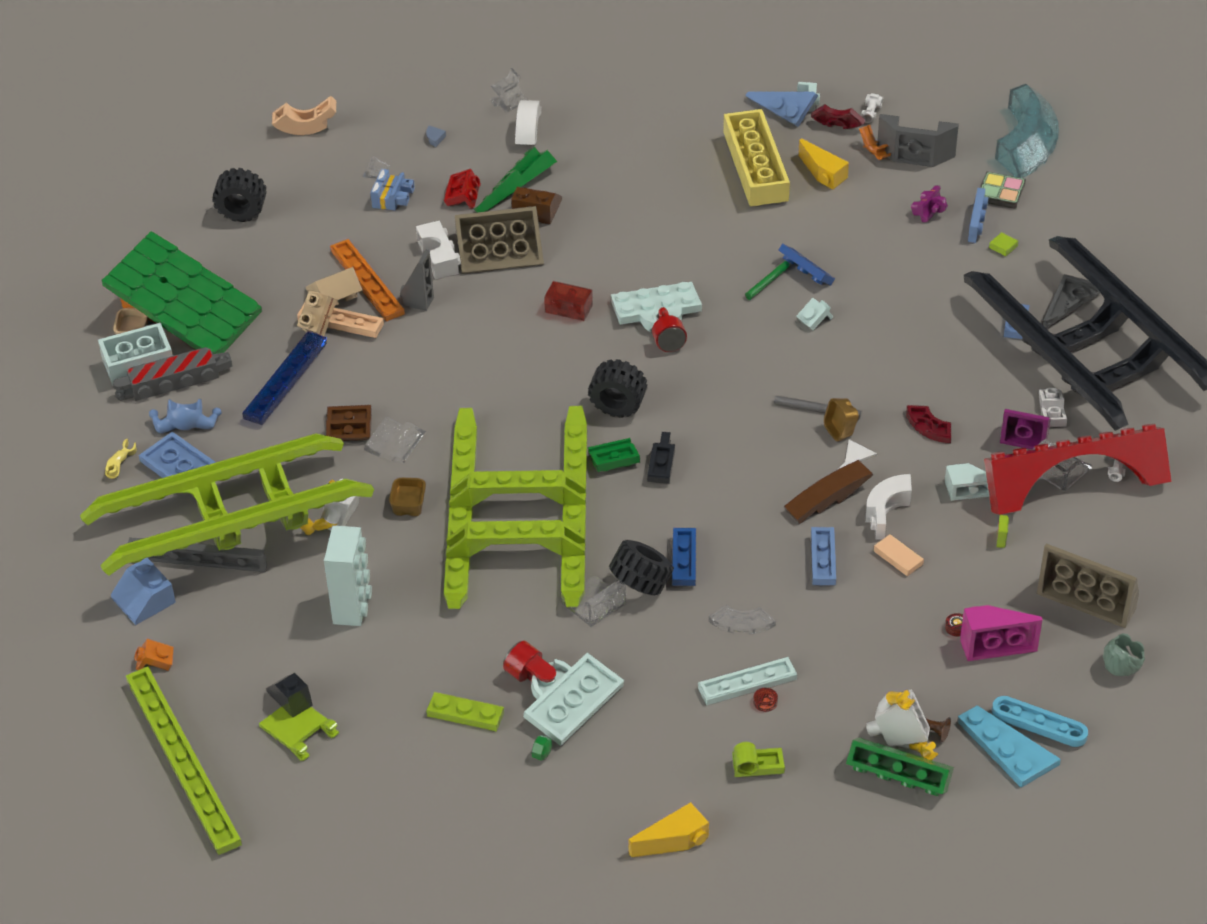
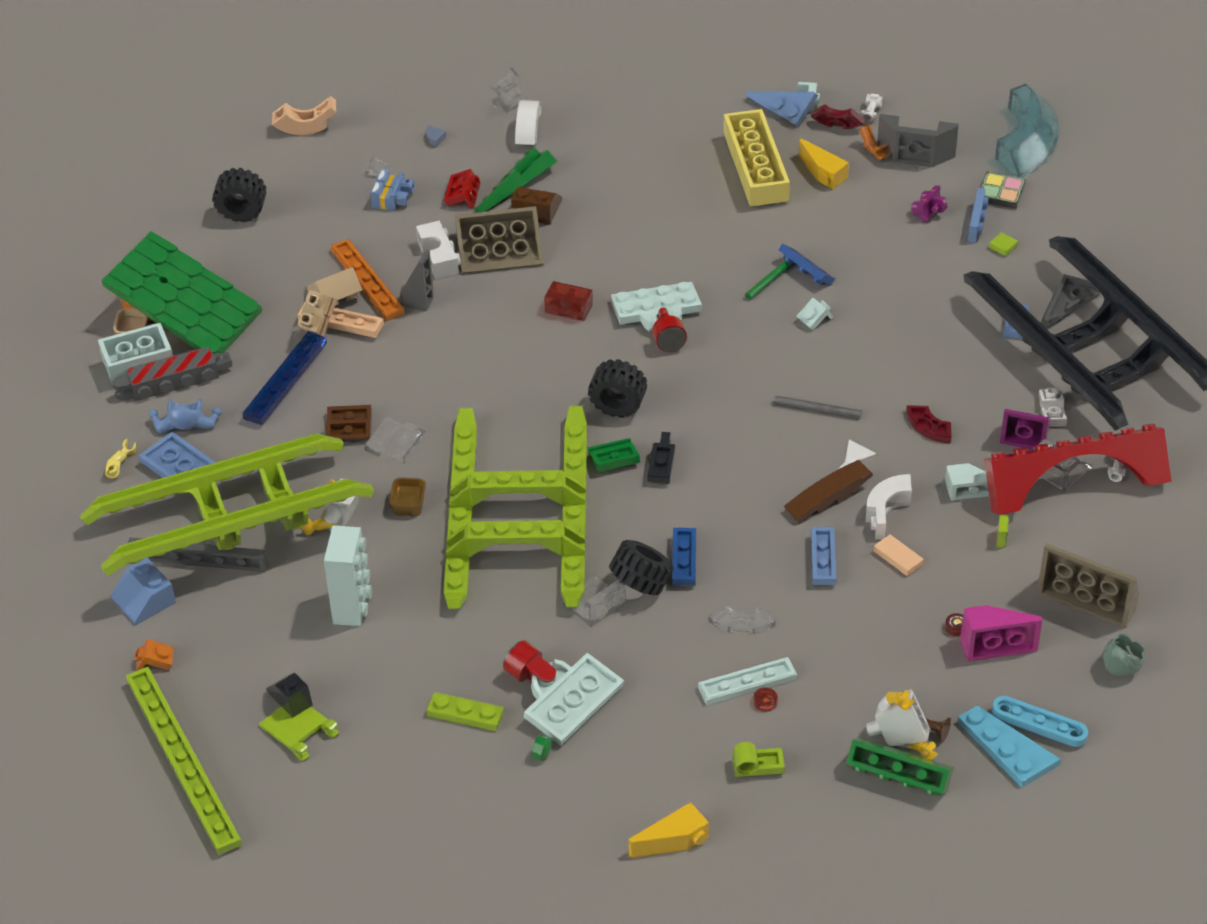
(840, 418): pearl gold piece -> none

